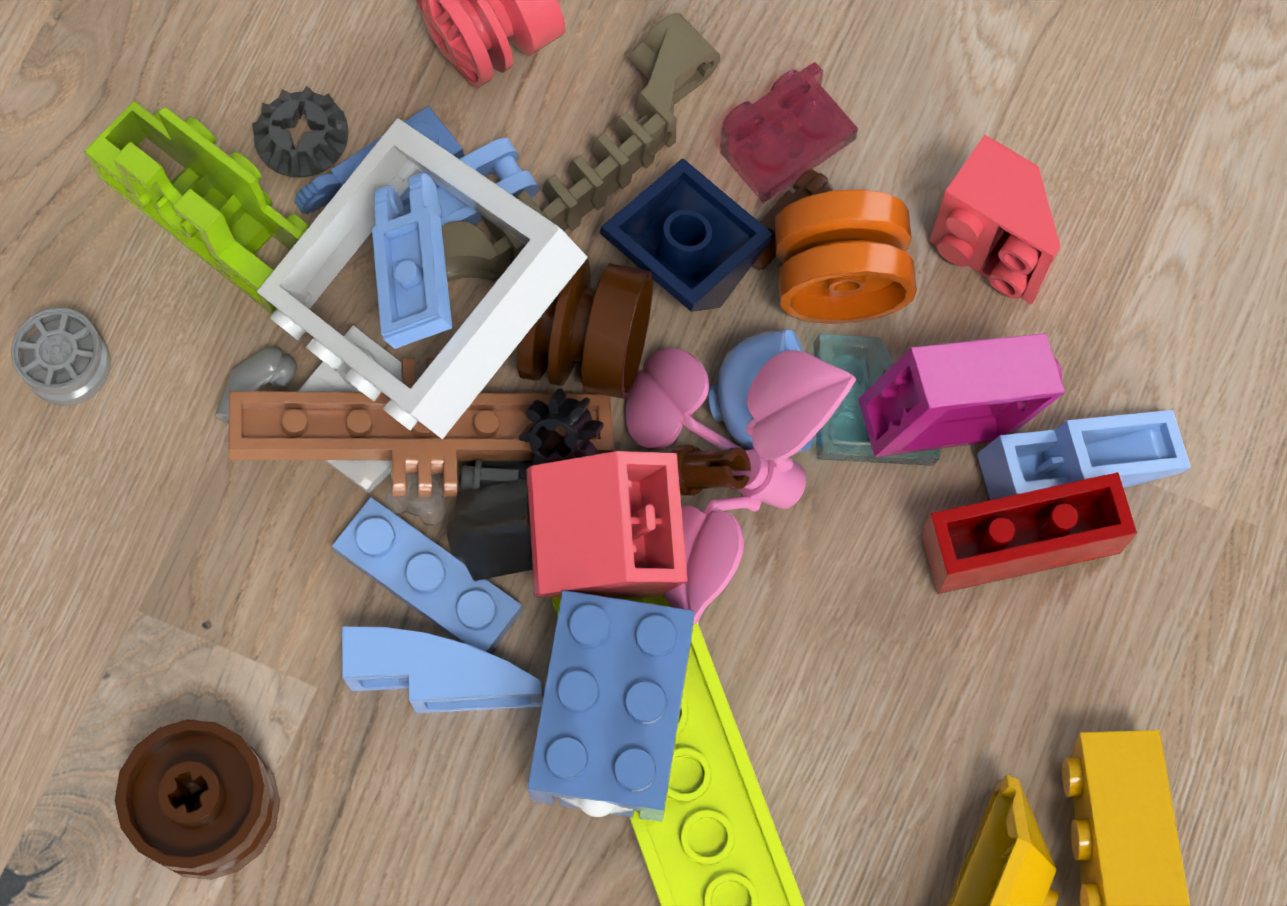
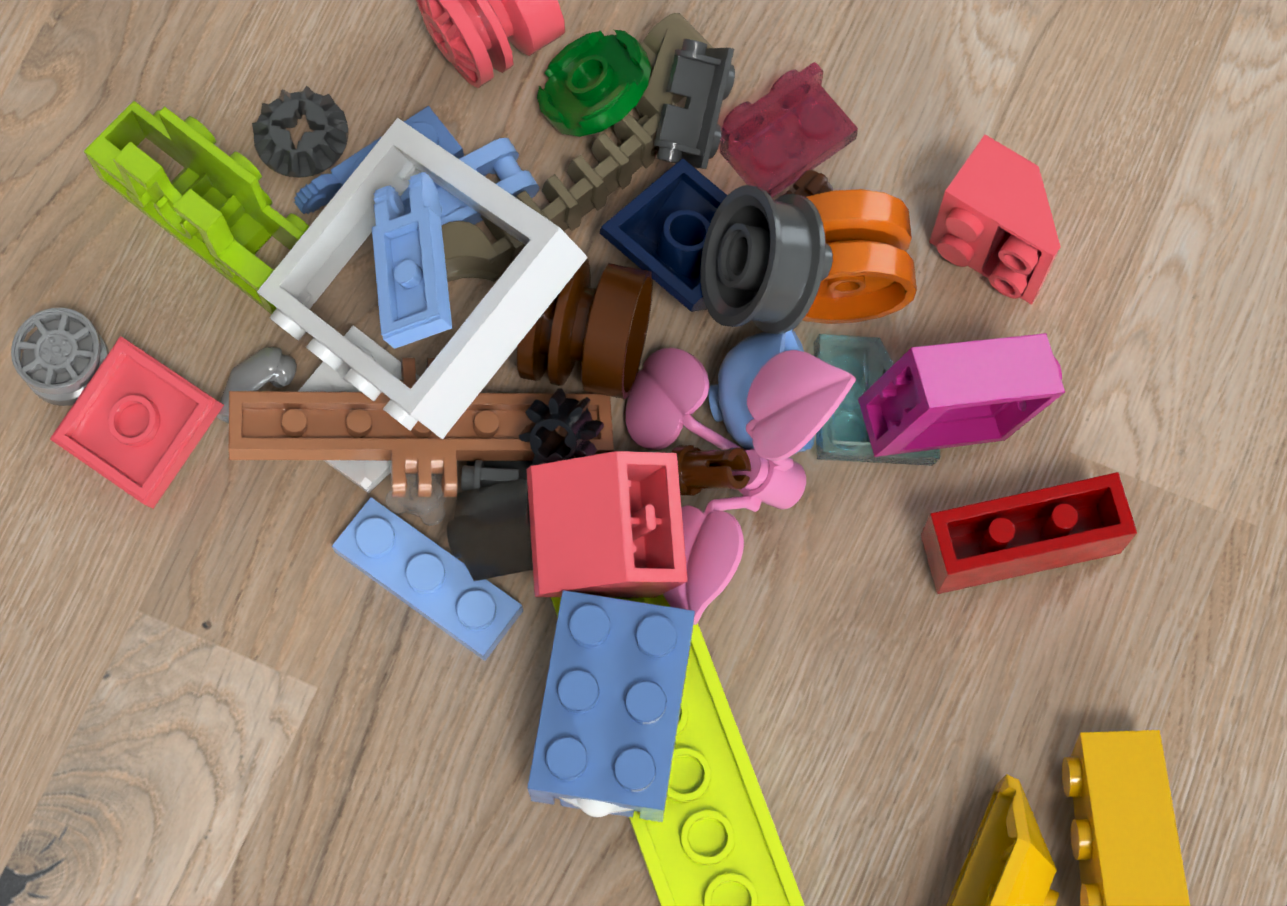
(136, 422): none -> coral tile
(165, 778): reddish brown wheel -> none
(437, 671): light blue slope -> none
(594, 83): none -> green tile
(706, 80): none -> dark grey hinge
(763, 260): none -> dark grey wheel
(1135, 445): light blue slope -> none

